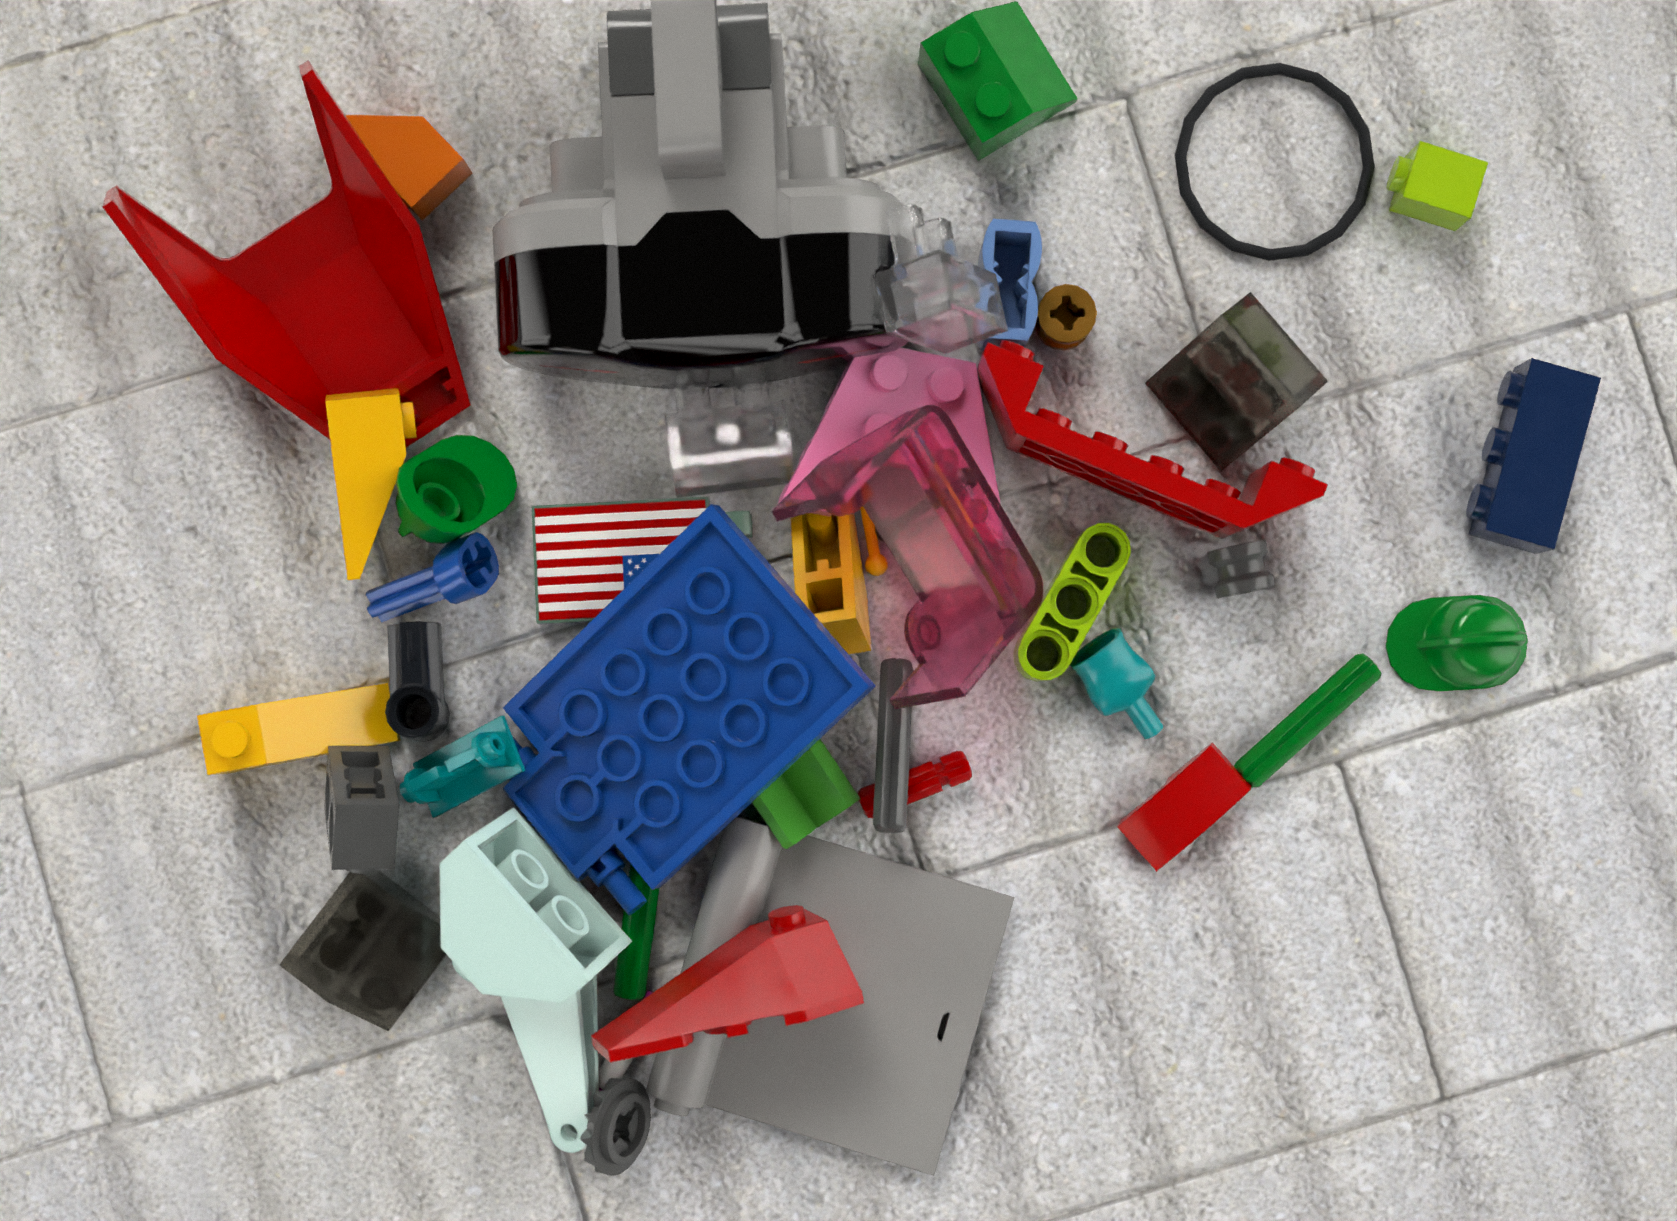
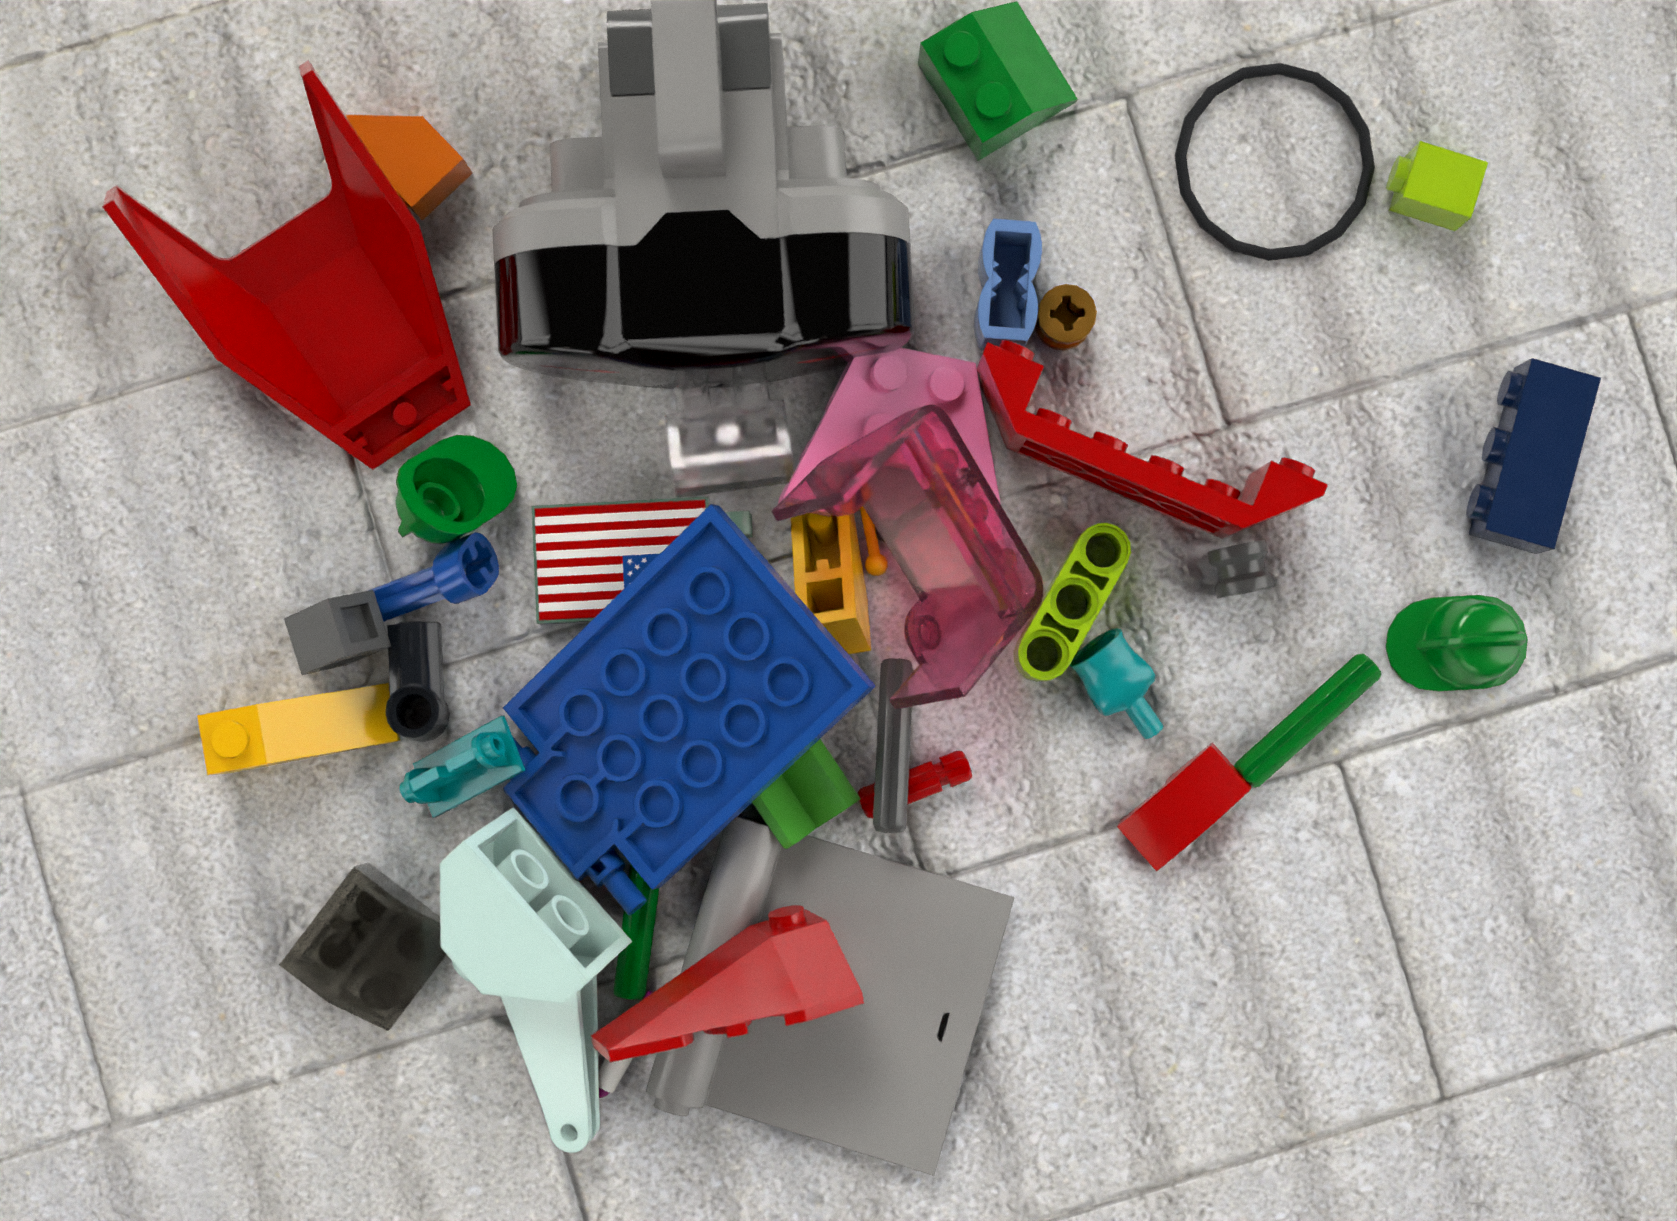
(337, 632): none -> dark grey brick
(361, 808): dark grey brick -> none
(367, 451): yellow slope -> none
(621, 1112): dark grey gear -> none
(931, 291): clear brick -> none
(1236, 381): clear smoke slope -> none

